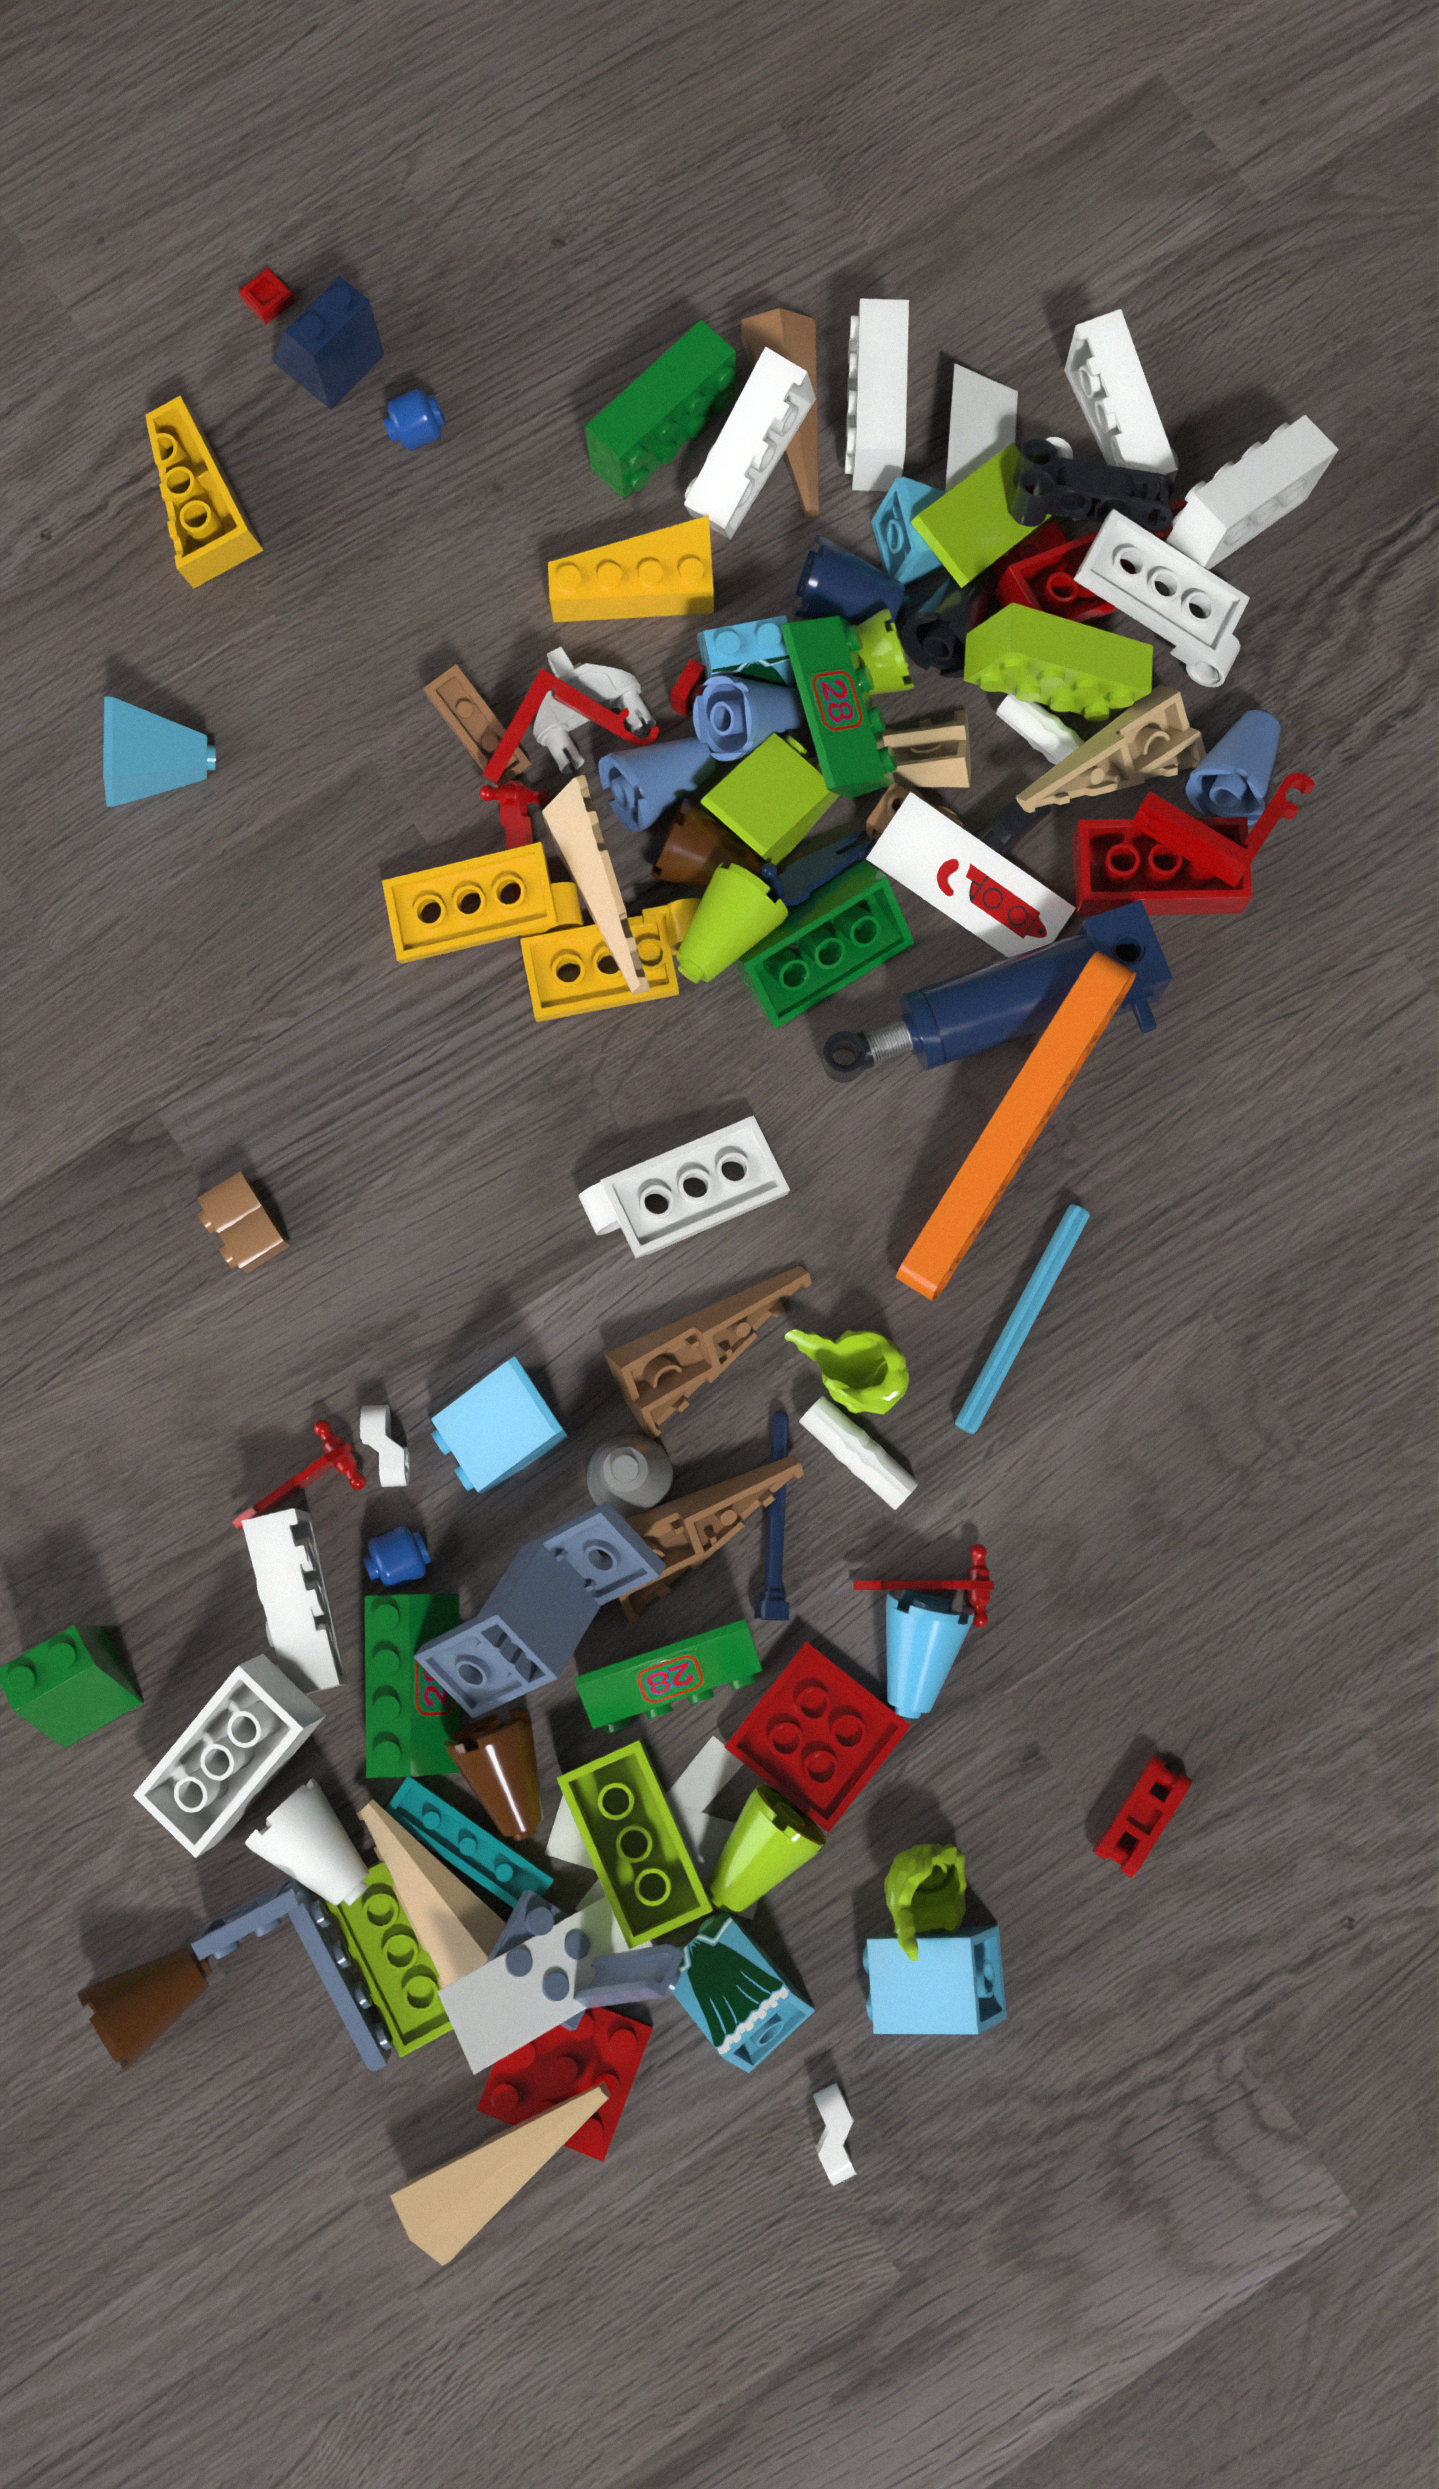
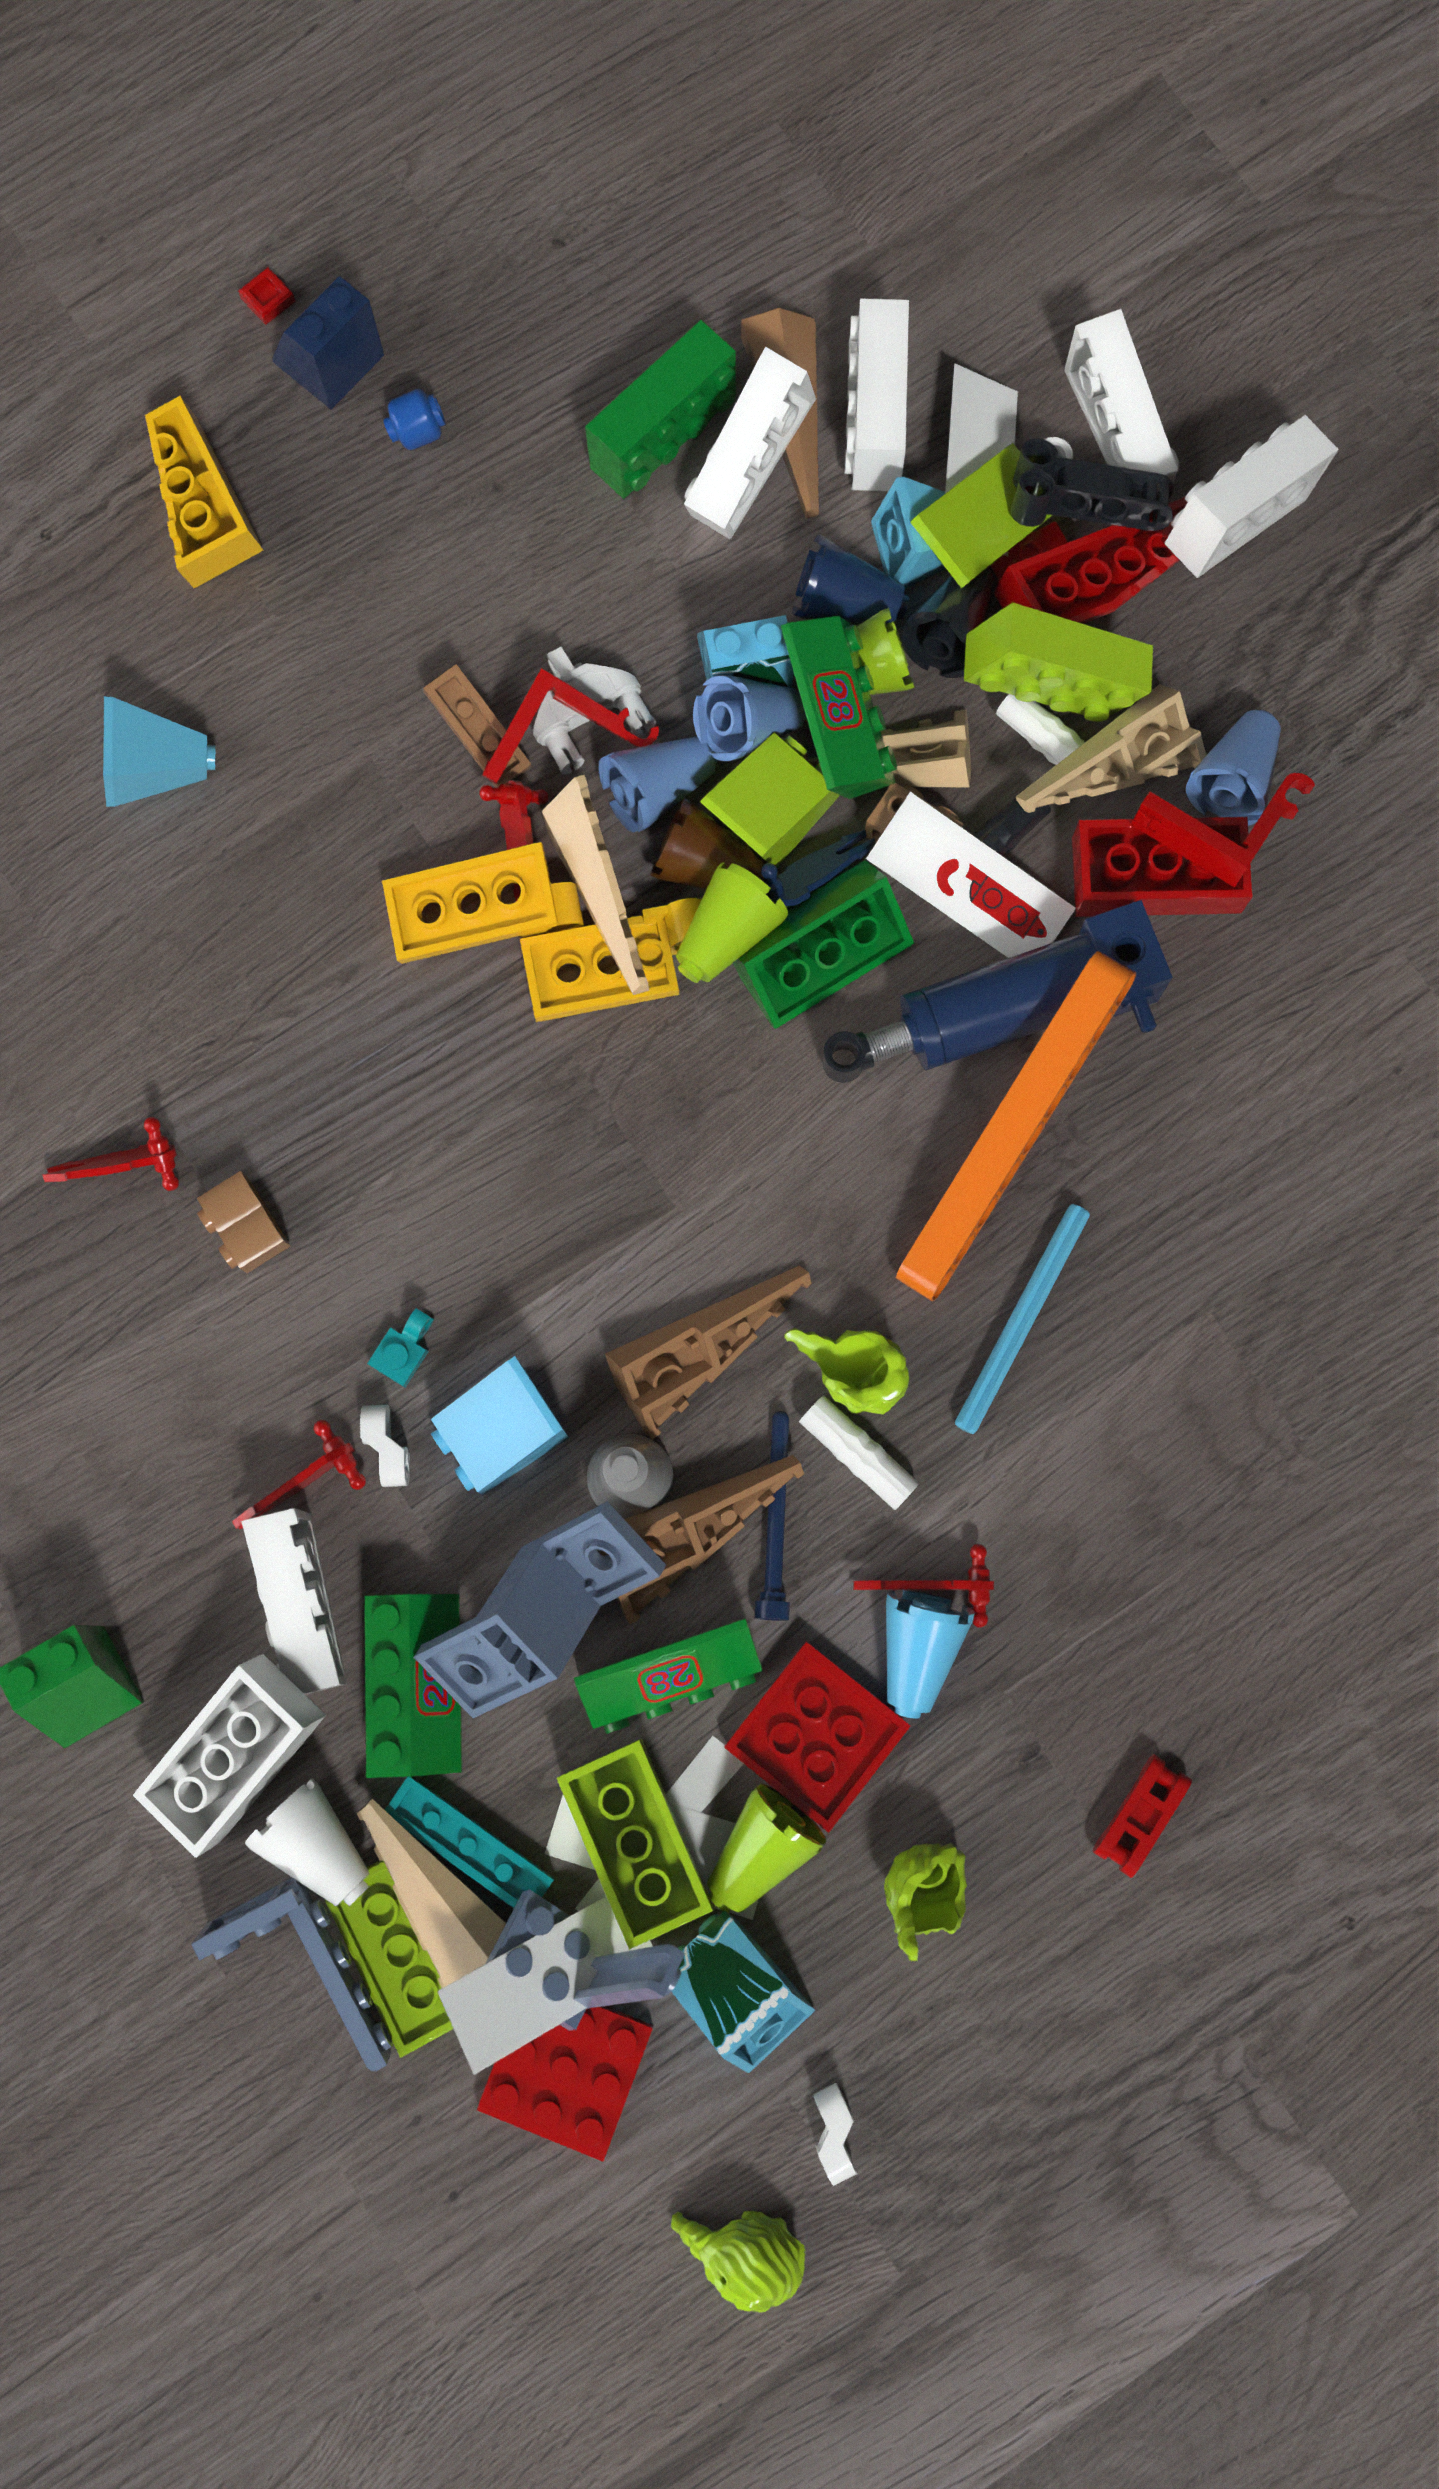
(144, 2002): reddish brown cone -> none
(155, 1152): none -> red piece
(396, 1557): blue head -> none
(400, 1354): none -> teal plate
(462, 2195): tan wedge -> none
(502, 1770): reddish brown cone -> none
(620, 1197): white hinge -> none
(637, 577): yellow wedge -> none
(688, 687): red plate -> none
(748, 2260): none -> lime hair
(947, 1991): medium azure slope -> none
(1200, 643): white hinge -> none

